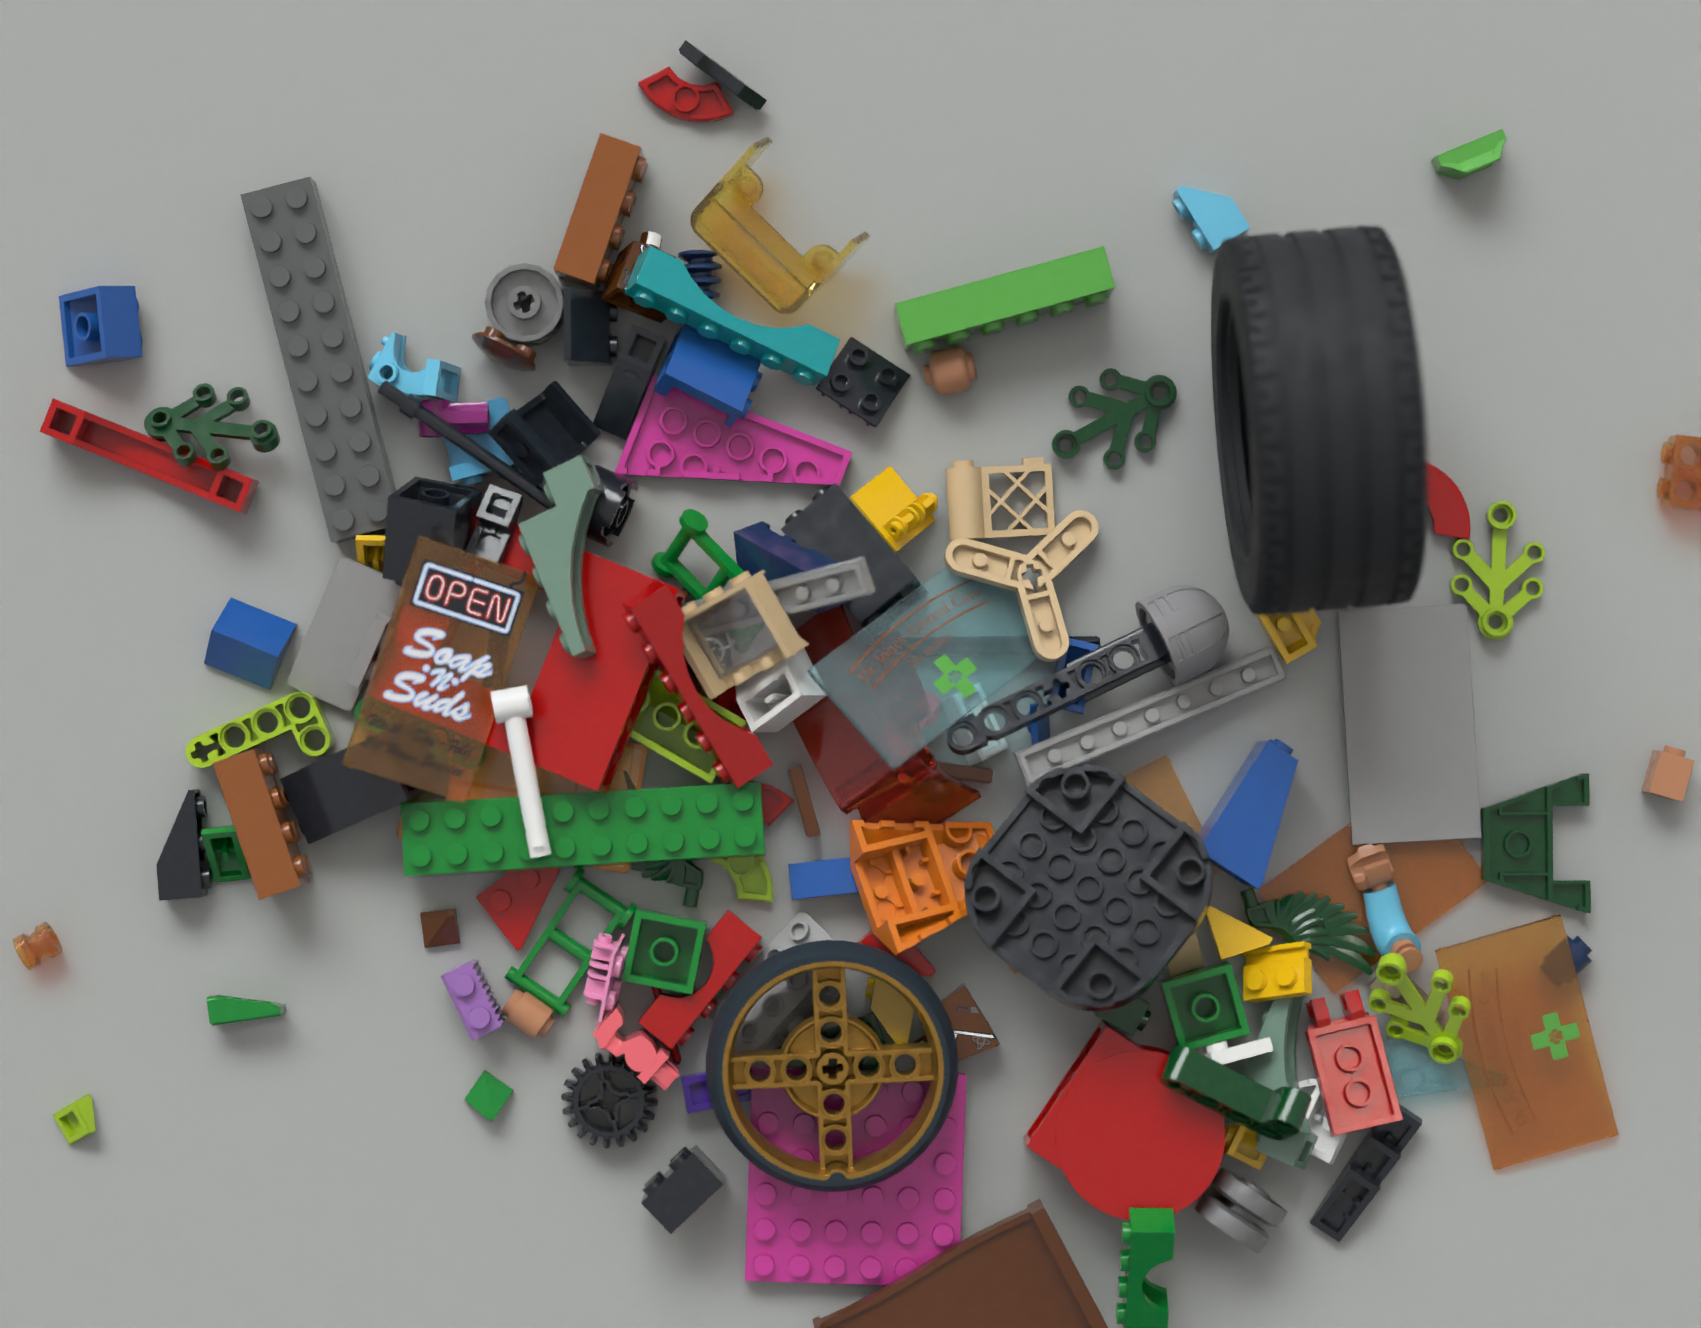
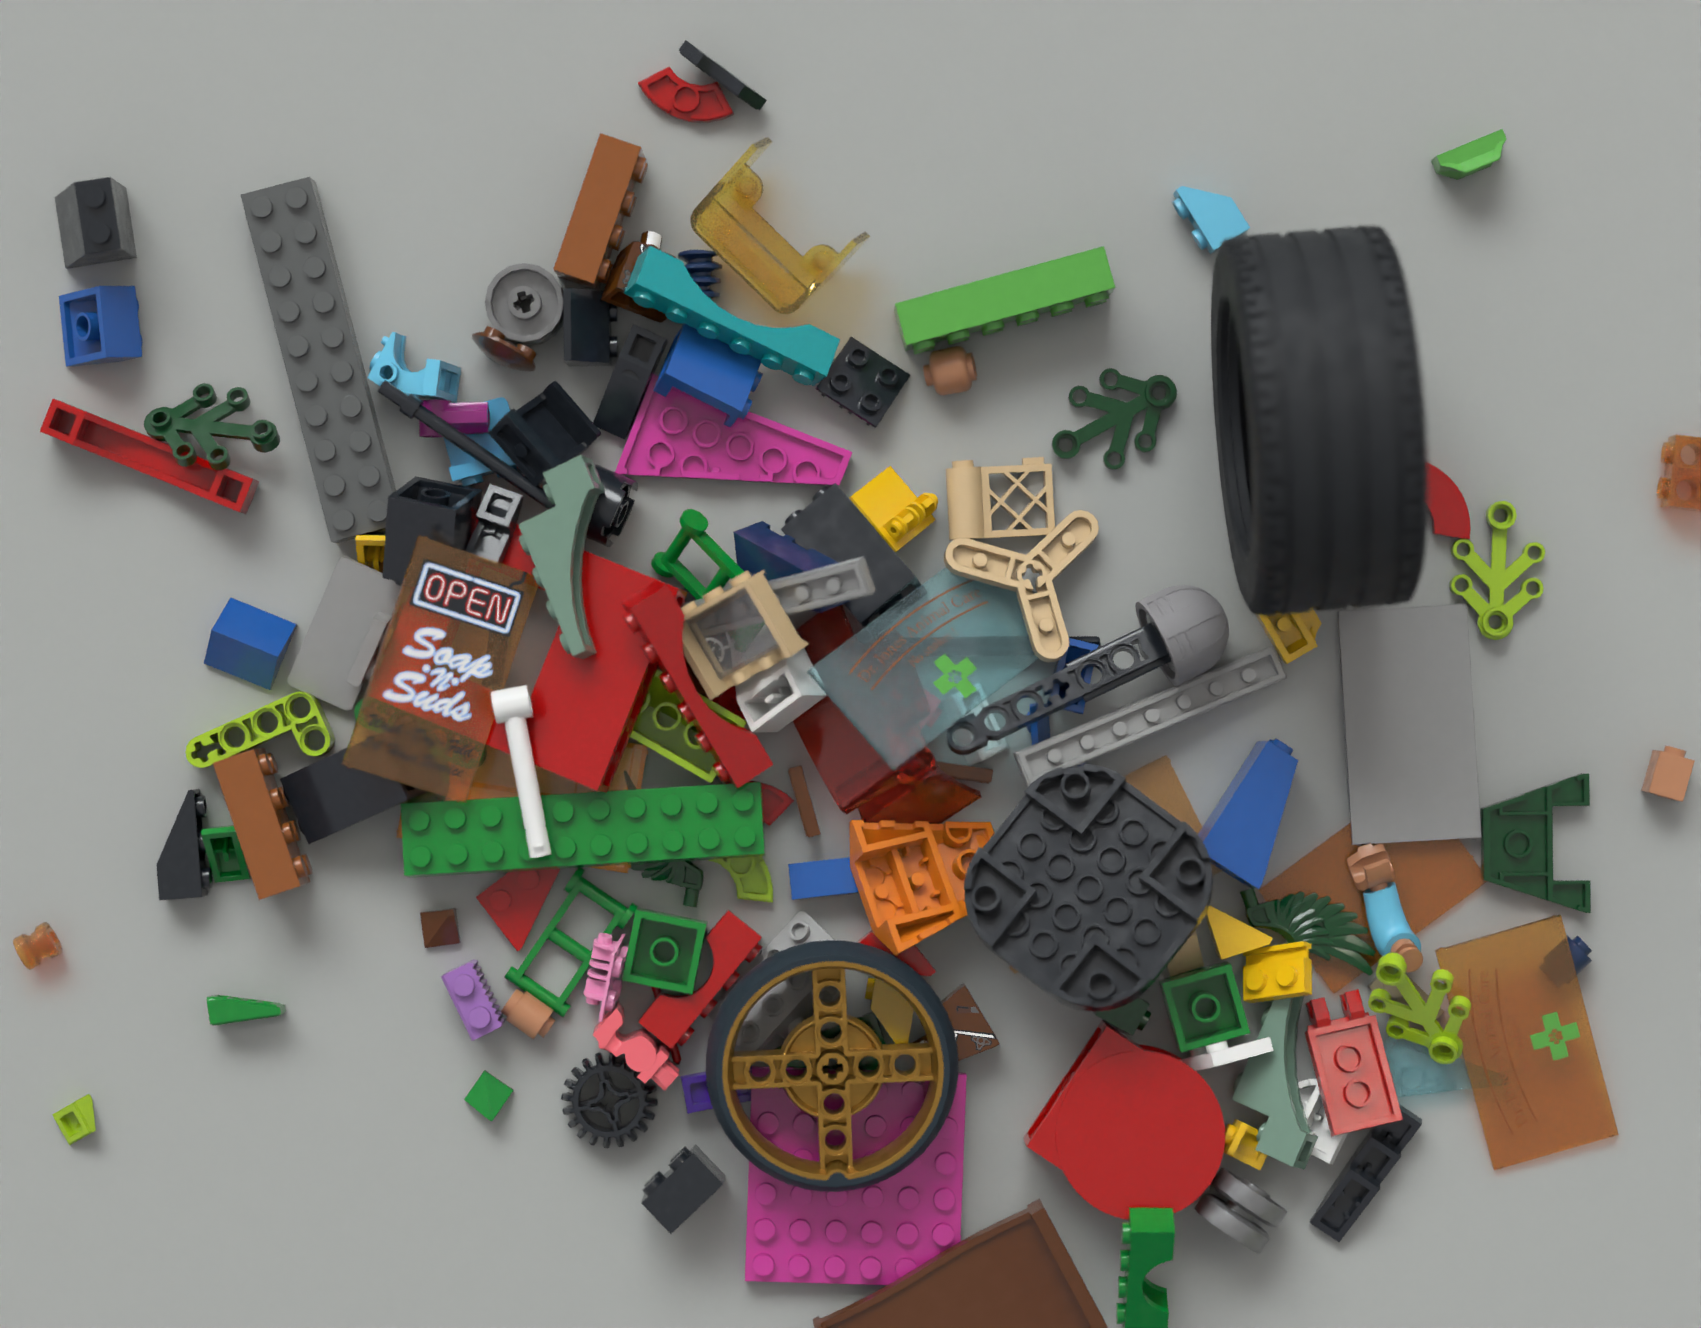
(95, 223): none -> black slope
(1266, 1111): dark green beam -> none

